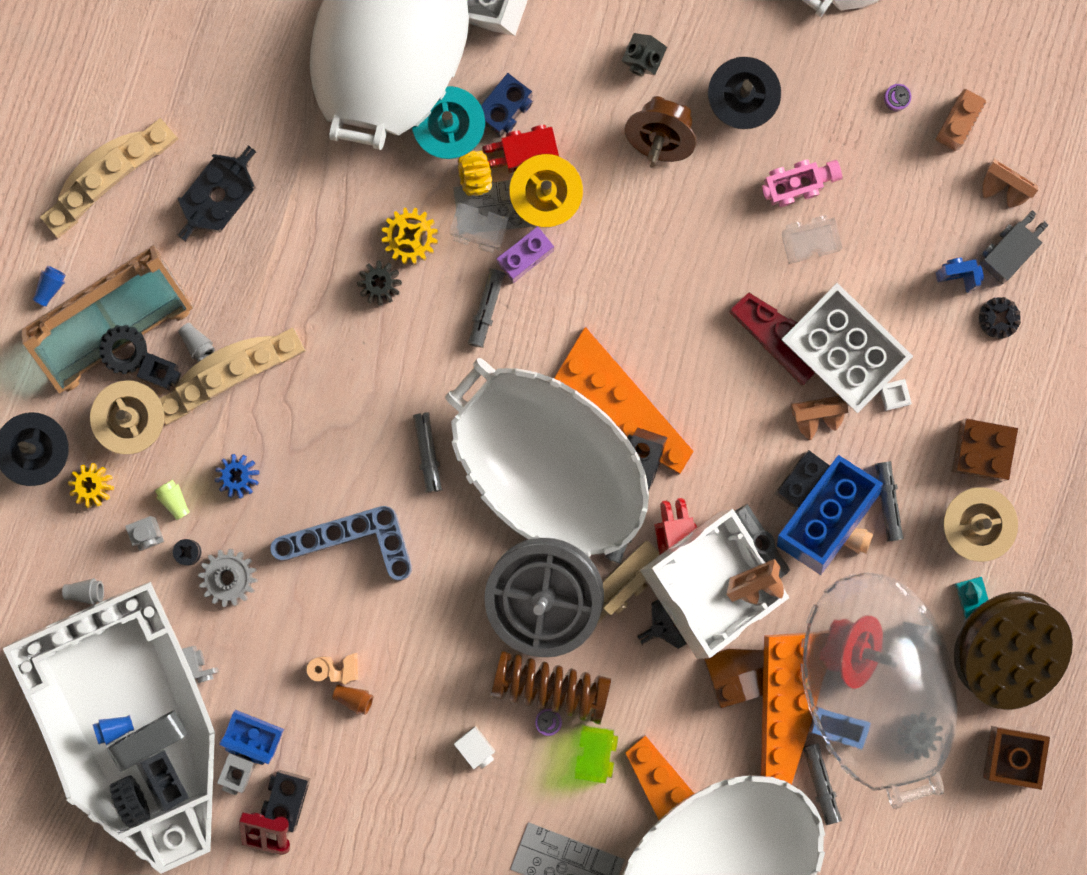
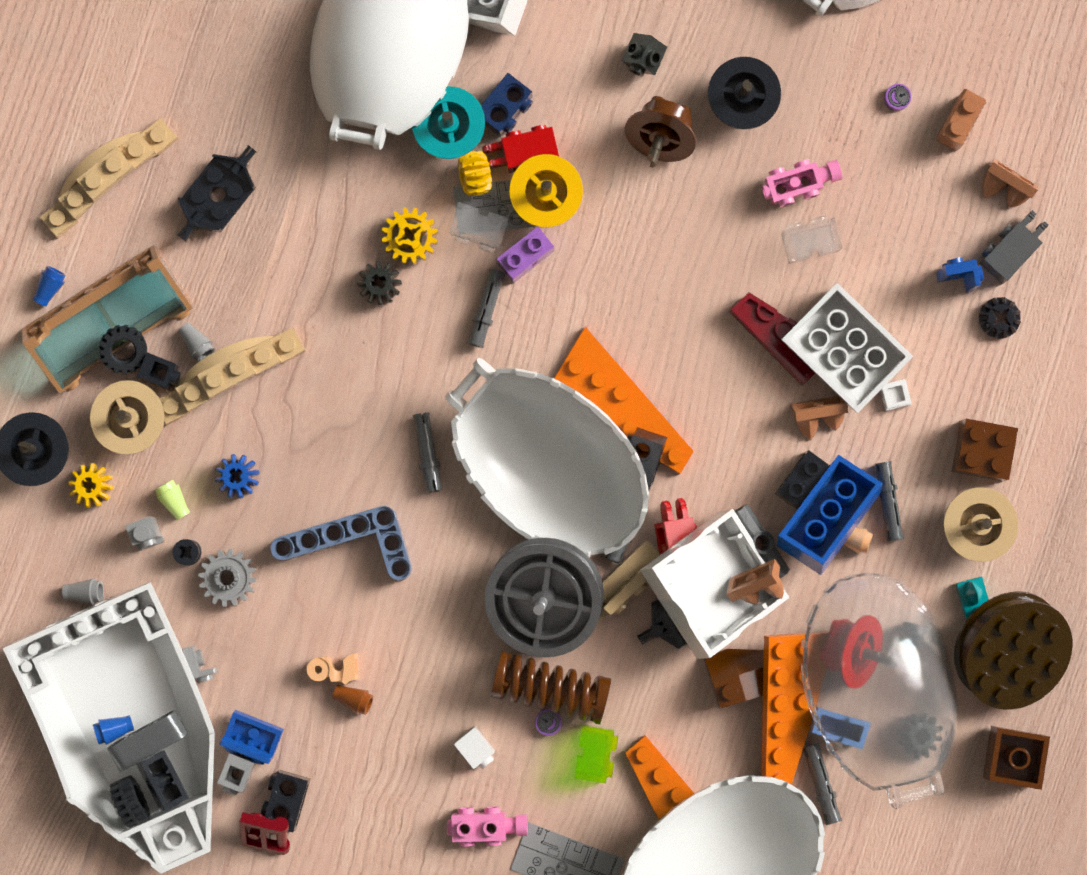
(478, 826): none -> bright pink brick

